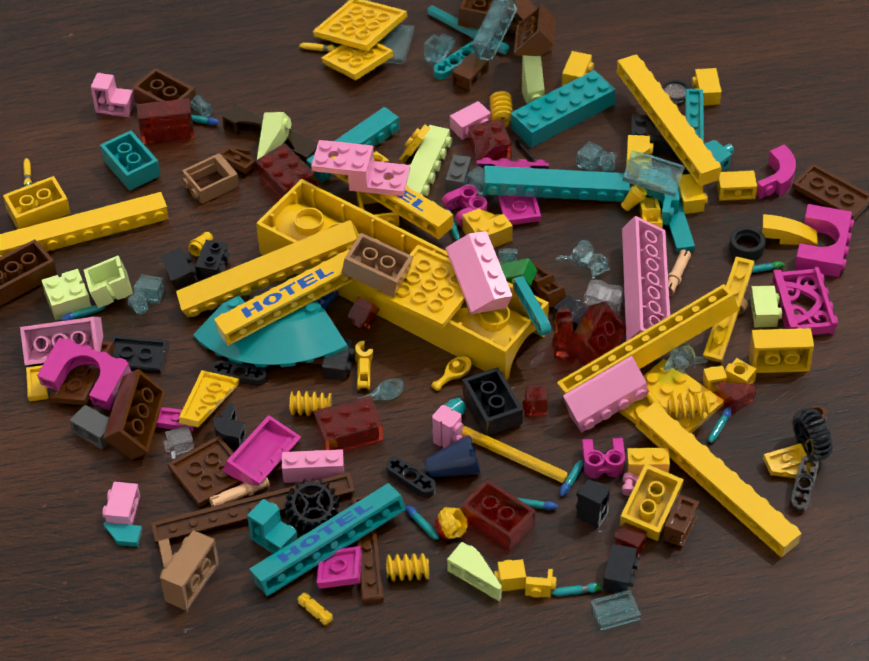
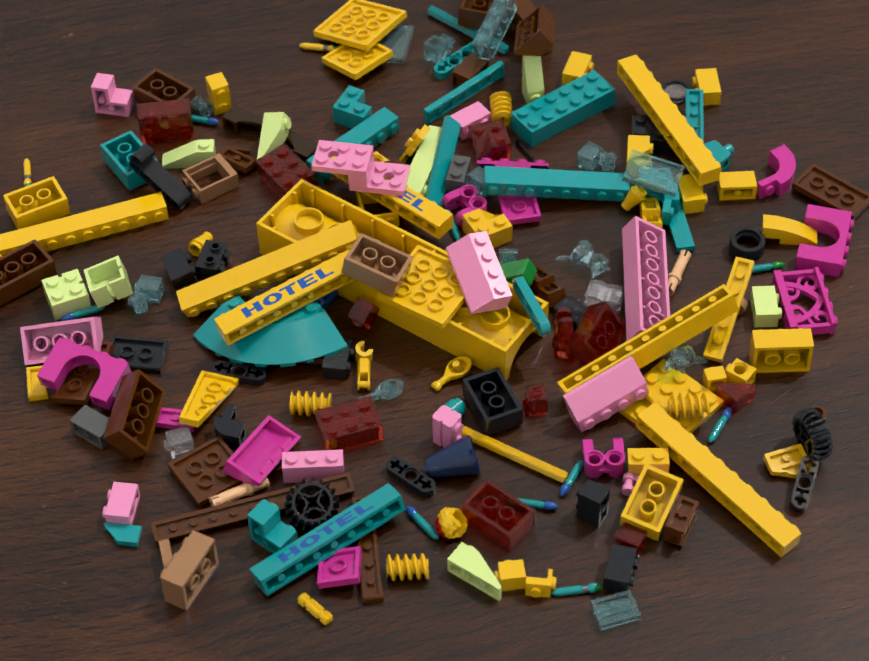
(159, 178): none -> black beam
(189, 154): none -> yellowish green slope
(218, 93): none -> yellow brick
(351, 108): none -> teal brick
(442, 160): none -> teal tile
(463, 92): none -> teal tile

